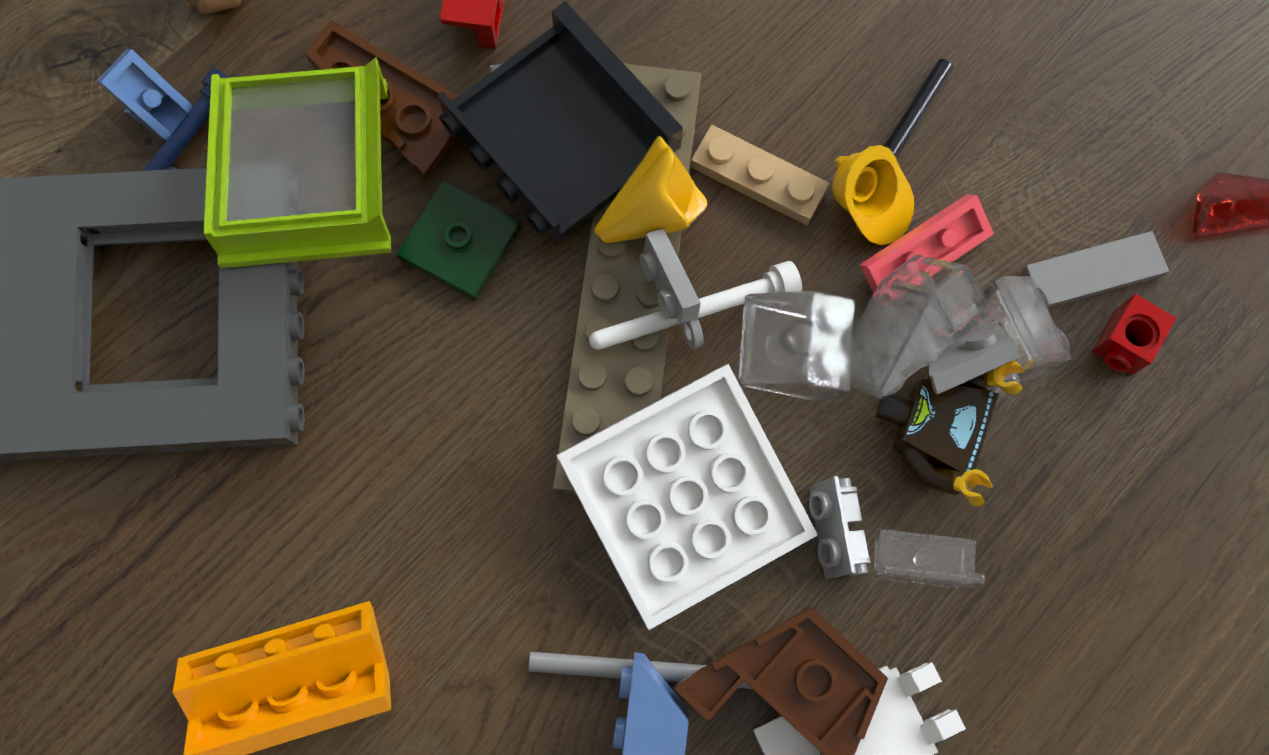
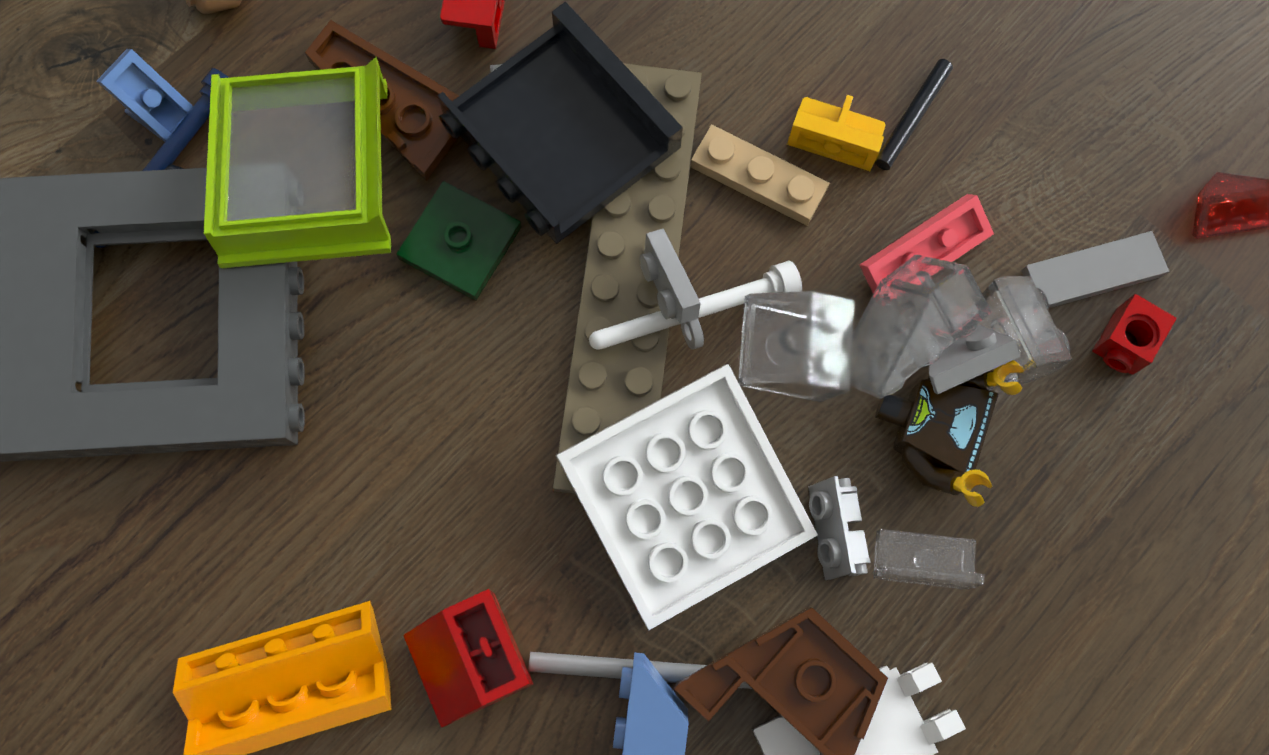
(467, 658): none -> red slope
(652, 199): yellow hat -> none
(837, 133): none -> yellow panel
(874, 193): yellow piece -> none

